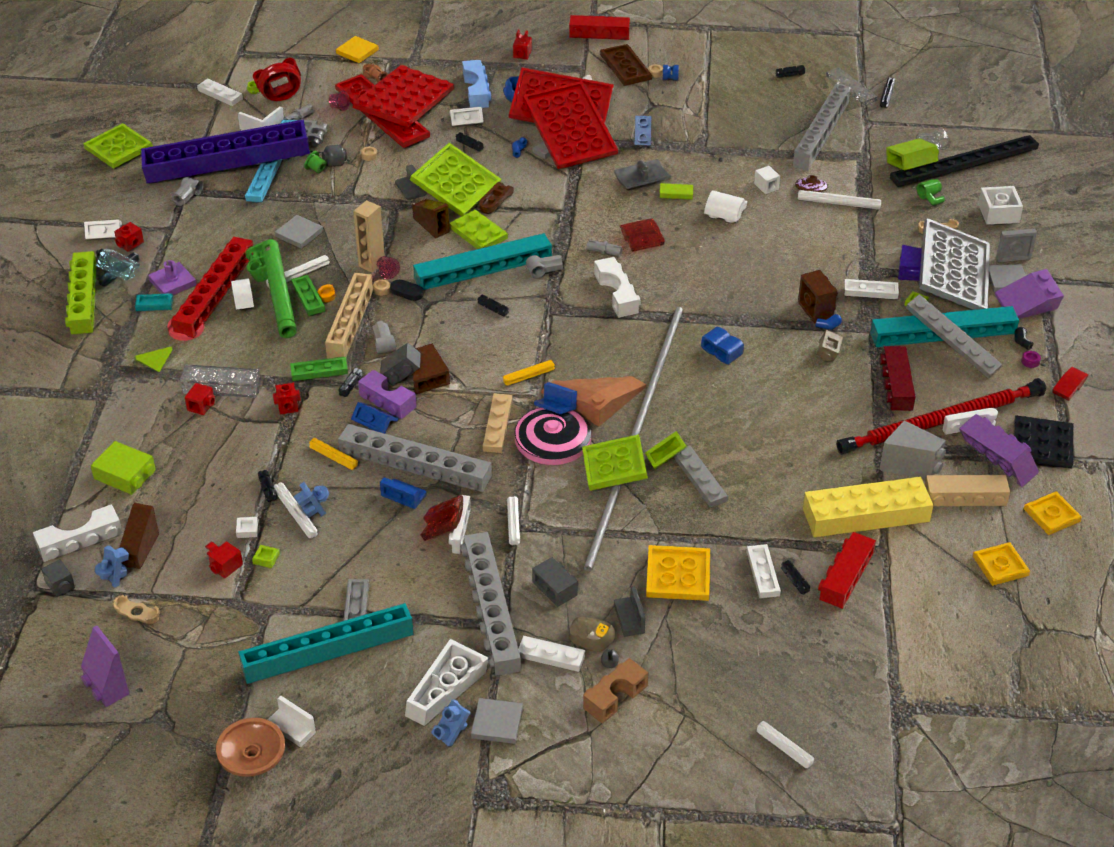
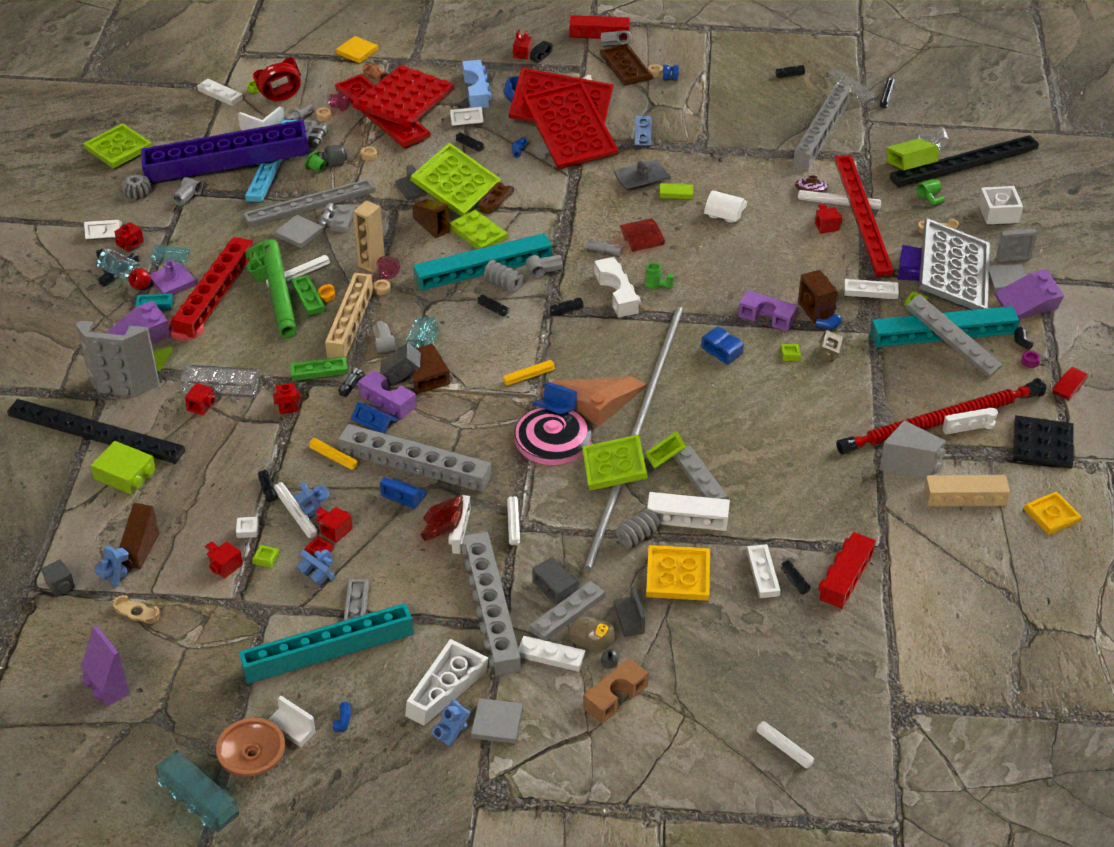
(56, 542): white arch -> none
(81, 293): lime brick -> none
(95, 430): none -> black plate
(119, 362): none -> light grey slope
(136, 186): none -> light grey gear
(139, 279): none -> red piece
(144, 316): none -> medium lavender slope
(165, 253): none -> clear light blue tile
(196, 791): none -> clear light blue brick
(242, 294): white brick -> none
(308, 202): none -> light grey tile
(318, 544): none -> red tile
(321, 571): none -> medium blue hips
(323, 114): none -> tan tile
(334, 524): none -> red brick
(341, 217): none -> light grey plate
(345, 715): none -> blue arm
(406, 290): black tile -> none
(423, 331): none -> clear light blue hinge
(497, 423): tan plate -> none
(503, 276): none -> light grey piece
(541, 51): none -> black beam
(566, 306): none -> black axle
(567, 611): none -> light grey plate
(614, 38): none -> light grey piece
(637, 528): none -> light grey piece
(653, 277): none -> bright green piece
(690, 511): none -> white brick
(755, 305): none -> medium lavender arch
(767, 179): white brick -> none
(790, 352): none -> lime tile
(827, 219): none -> red brick
(864, 216): none -> red plate
(867, 506): light yellow brick -> none
(898, 378): dark red brick -> none
(1000, 448): medium lavender wedge -> none
(1001, 563): yellow tile -> none

